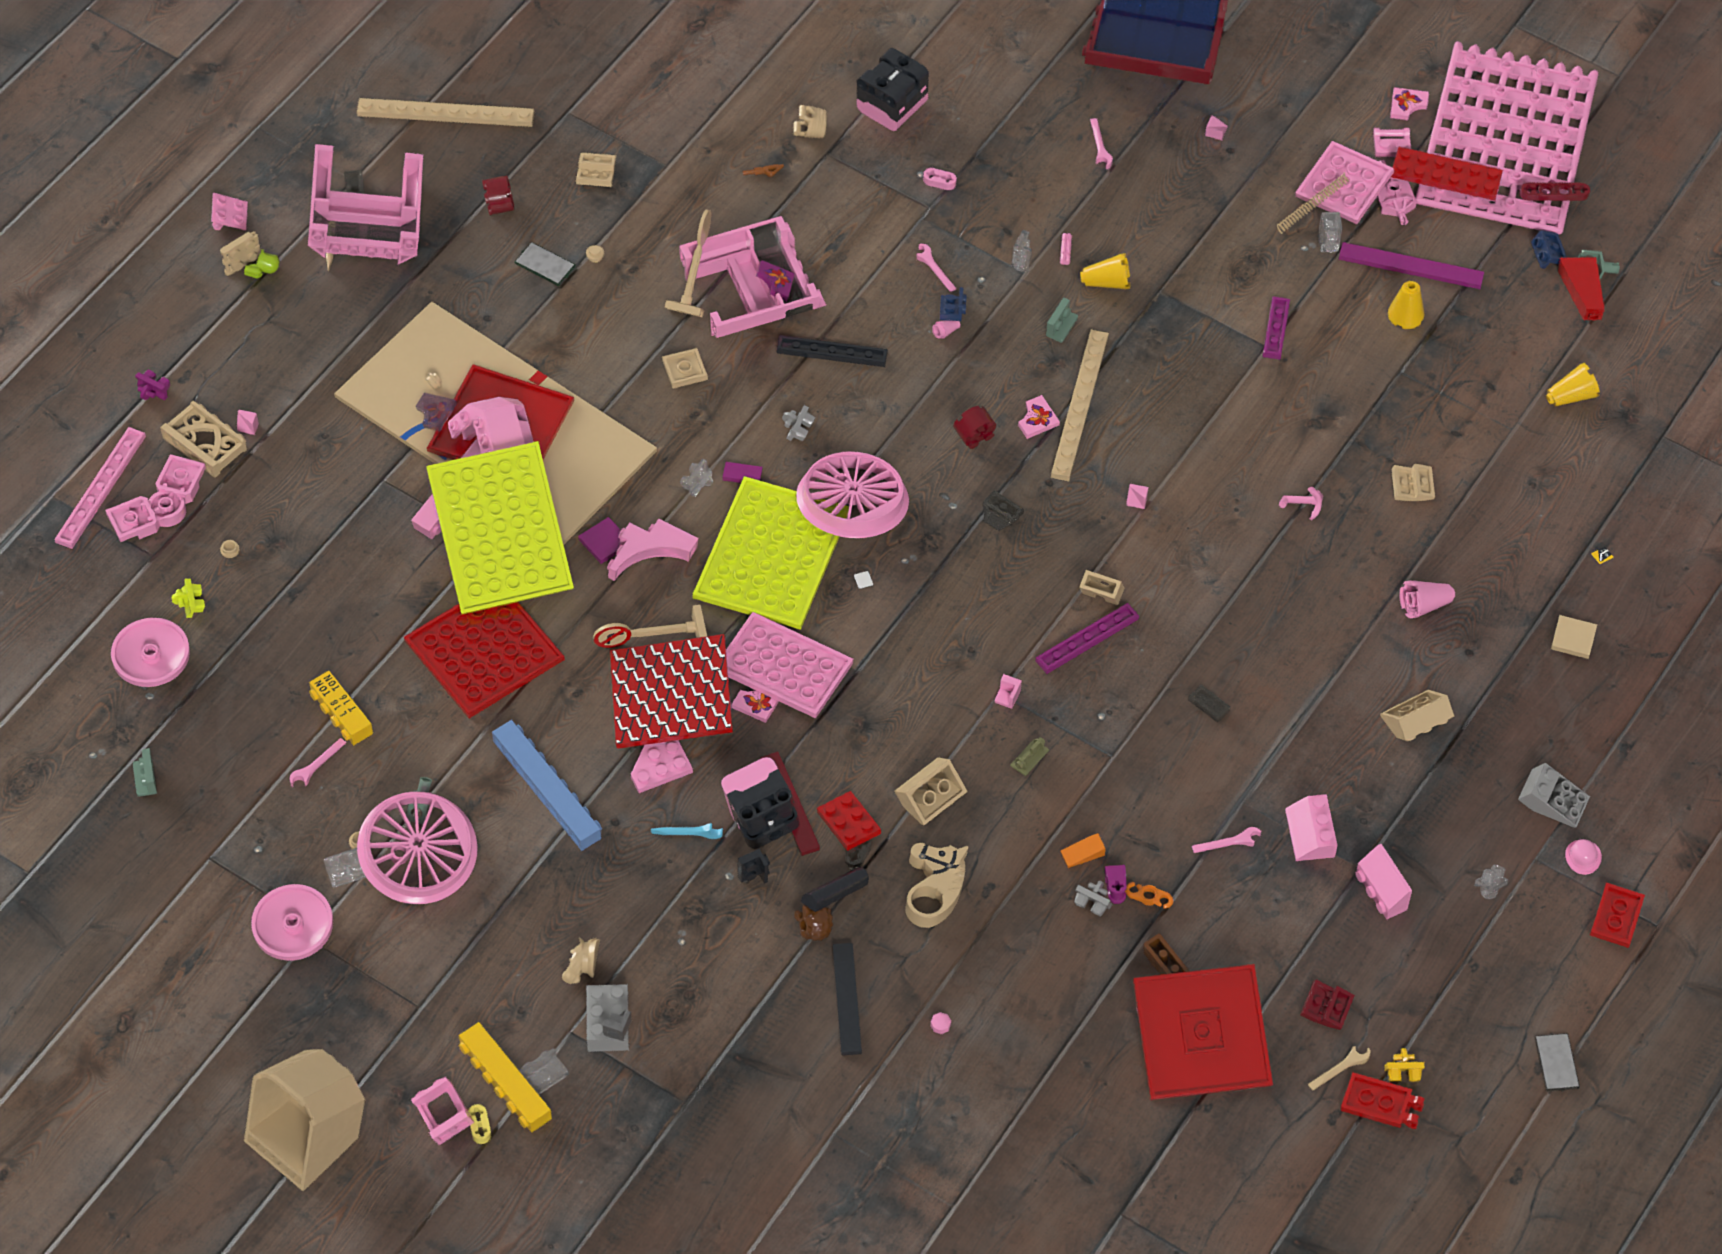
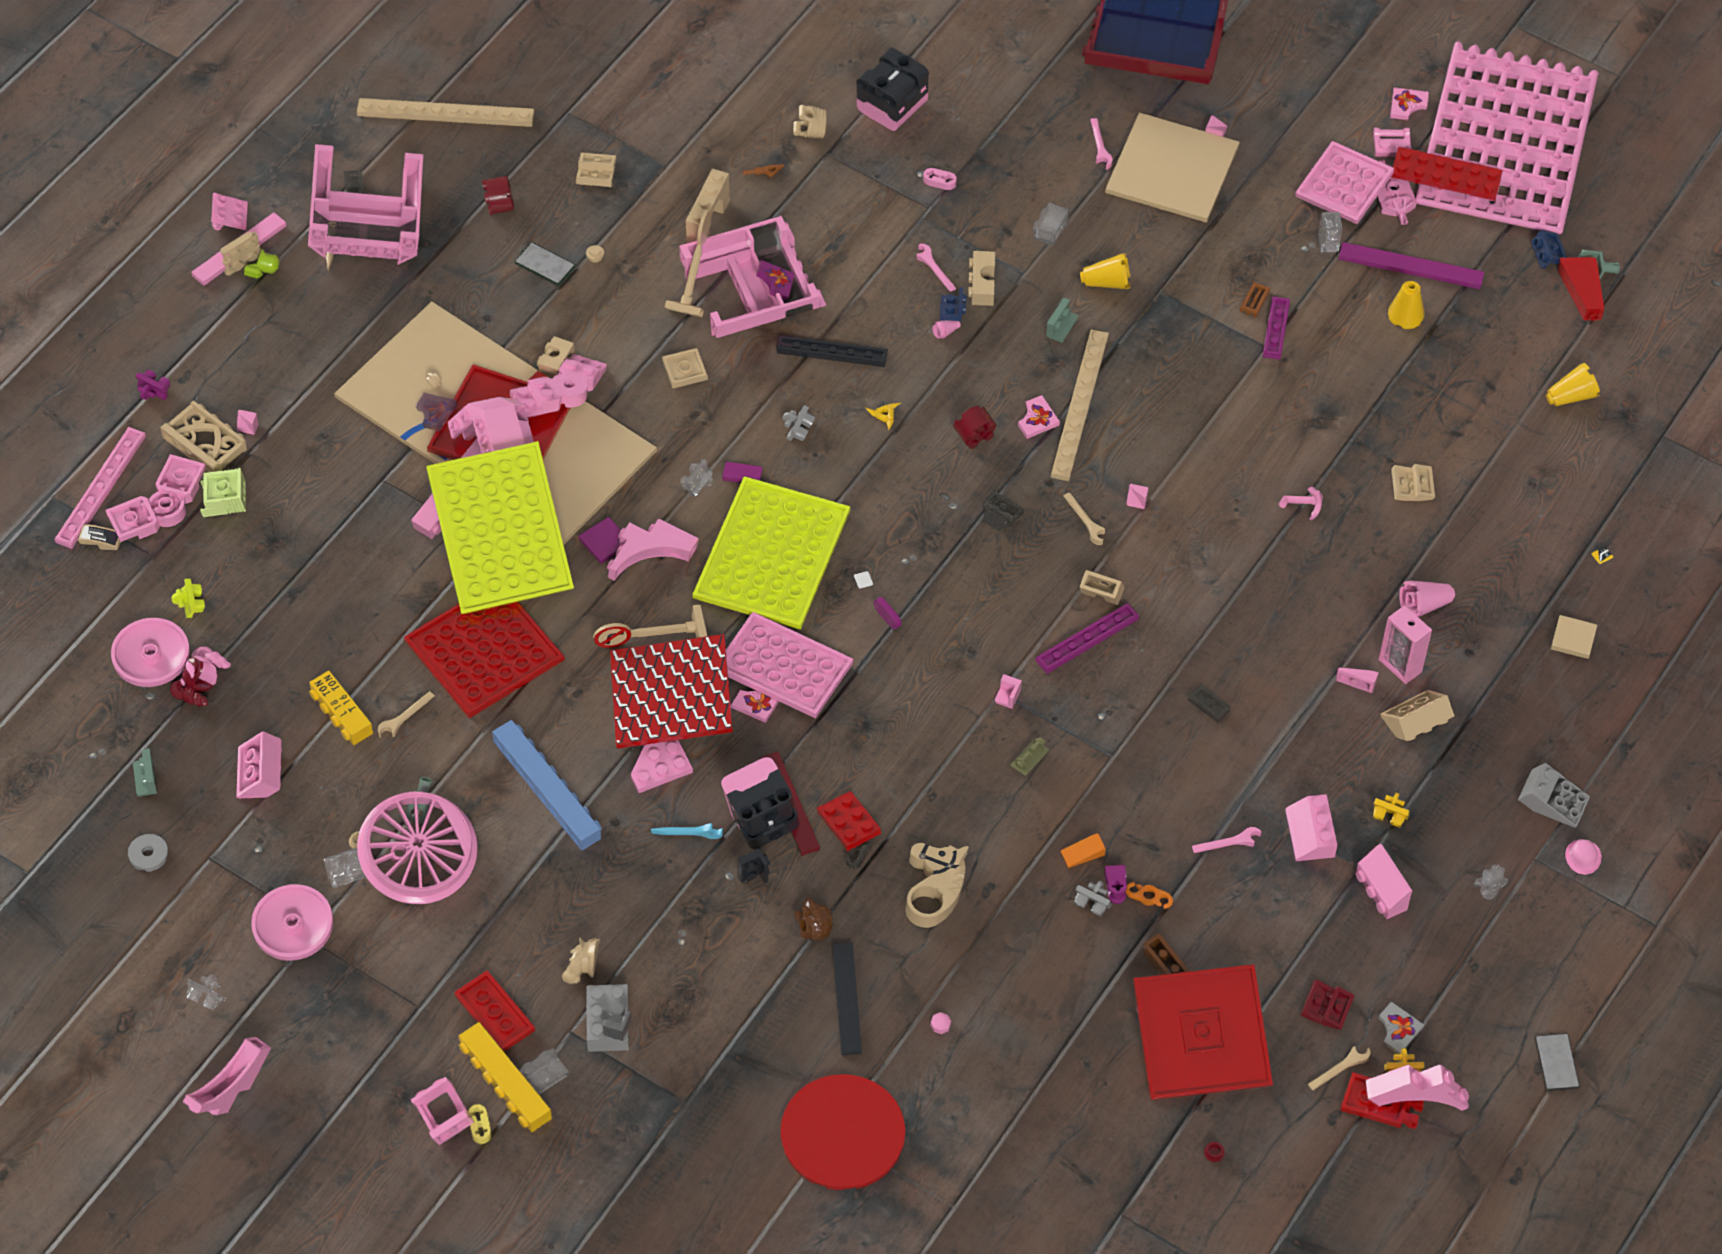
(101, 536): none -> slope
(144, 843): none -> light grey tile
(198, 676): none -> hair
(212, 998): none -> clear hips
(214, 266): none -> bright pink tile
(223, 492): none -> yellowish green piece
(229, 549): tan plate -> none
(235, 1077): none -> bright pink arch
(259, 766): none -> bright pink slope
(304, 1114): tan windscreen -> none
(305, 773): bright pink piece -> none
(394, 724): none -> tan piece
(494, 1011): none -> red plate
(554, 356): none -> tan brick
(568, 387): none -> bright pink plate
(712, 197): none -> tan arch
(836, 889): black brick -> none
(842, 488): bright pink piece -> none
(842, 1132): none -> red tile
(887, 613): none -> magenta tile
(888, 419): none -> yellow piece
(931, 790): tan slope -> none
(983, 266): none -> tan arch
(1022, 253): clear bracket -> none
(1050, 224): none -> clear brick
(1065, 249): bright pink axle -> none
(1093, 528): none -> tan piece
(1172, 167): none -> tan tile
(1214, 1152): none -> dark red plate
(1250, 310): none -> dark orange tile
(1312, 203): tan piece -> none
(1358, 678): none -> bright pink slope
(1399, 814): none -> yellow hips
(1400, 1027): none -> light grey tile
(1405, 644): none -> bright pink brick
(1408, 1084): none -> bright pink arch
(1554, 188): dark red beam -> none
(1617, 915): red plate -> none

